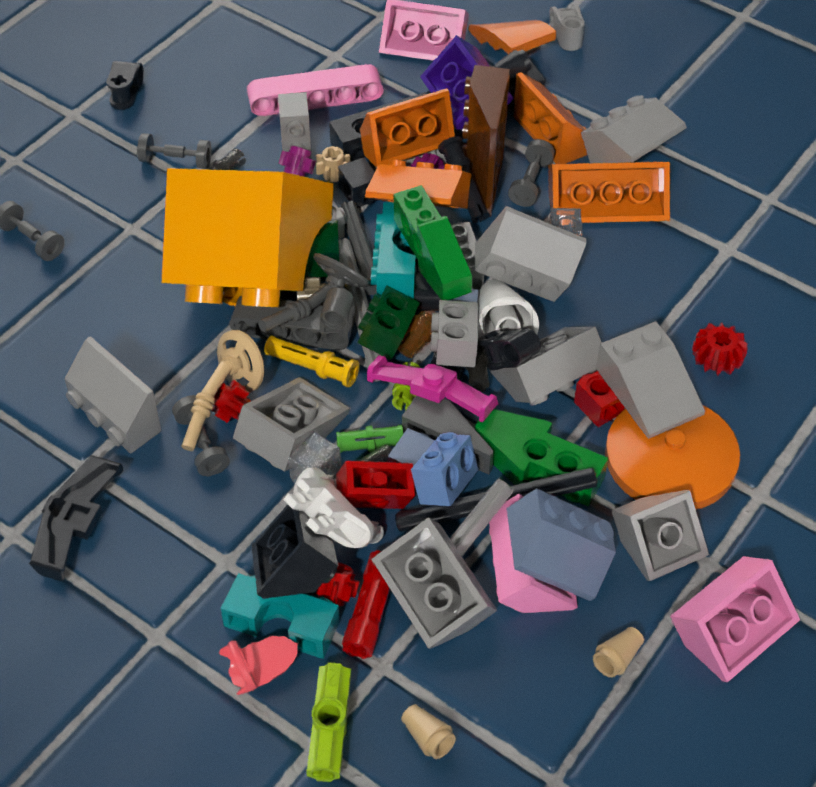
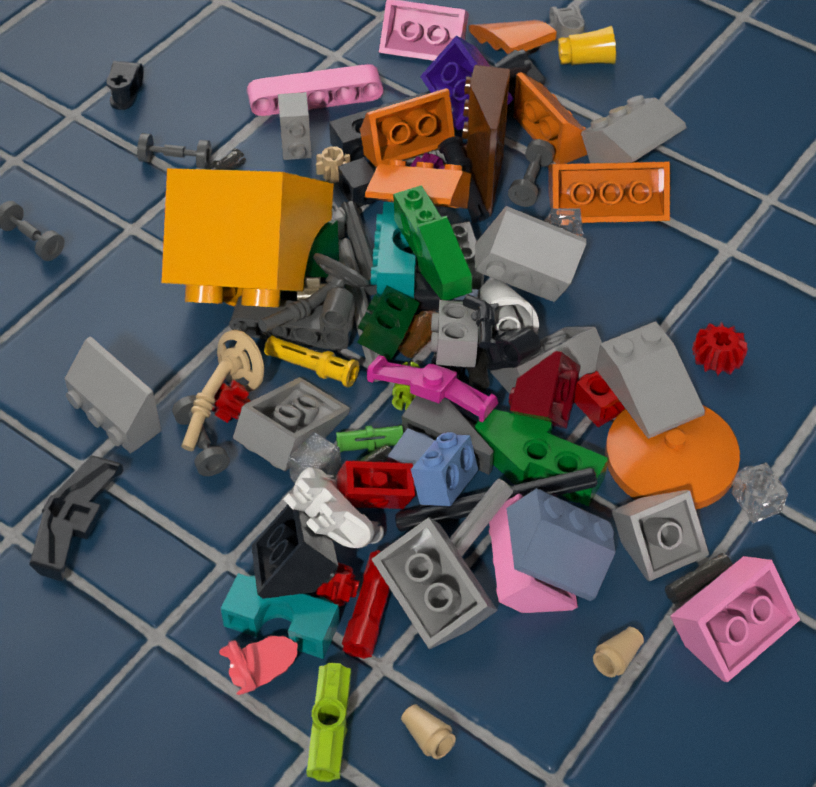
(297, 161): magenta gear -> none
(485, 318): none -> black piece
(547, 390): none -> dark red slope
(588, 47): none -> yellow plant
(696, 580): none -> clear smoke piece
(761, 503): none -> clear brick

